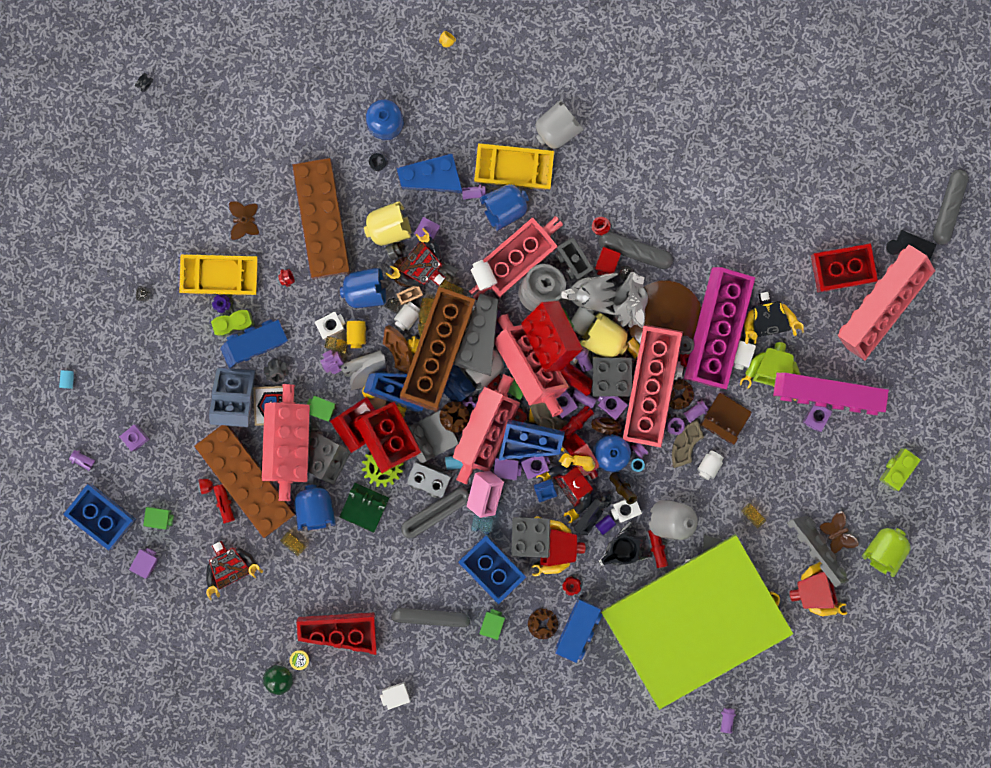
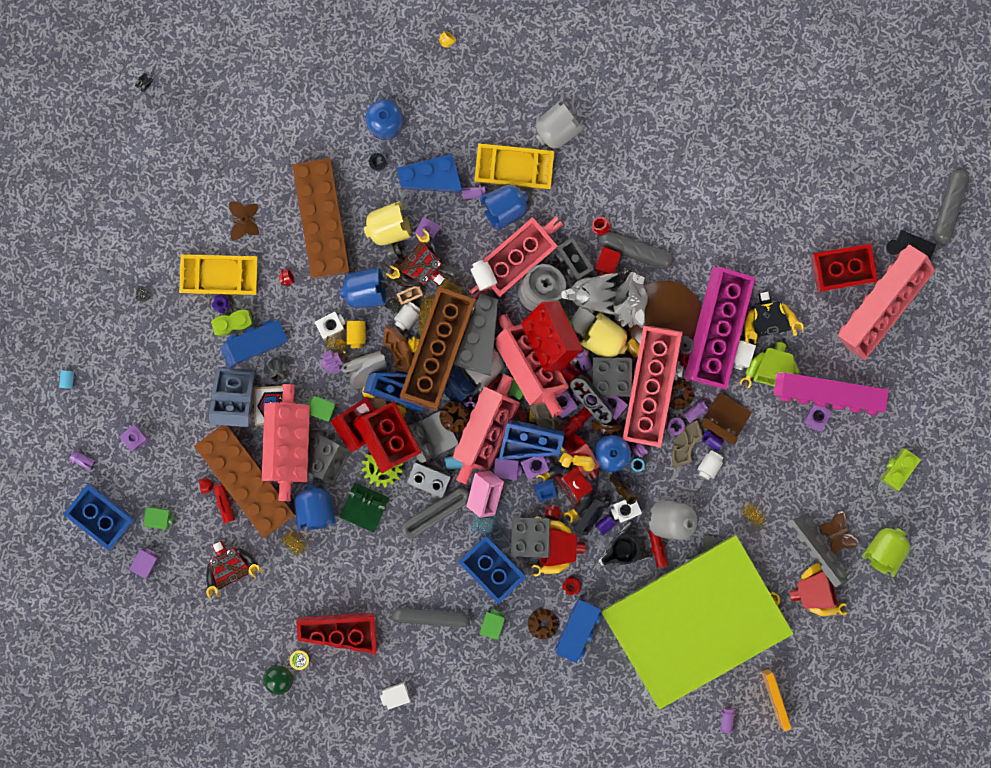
(552, 512): none -> red plate
(605, 406): none -> black beam
(712, 440): none -> dark purple hinge
(776, 700): none -> light orange tile

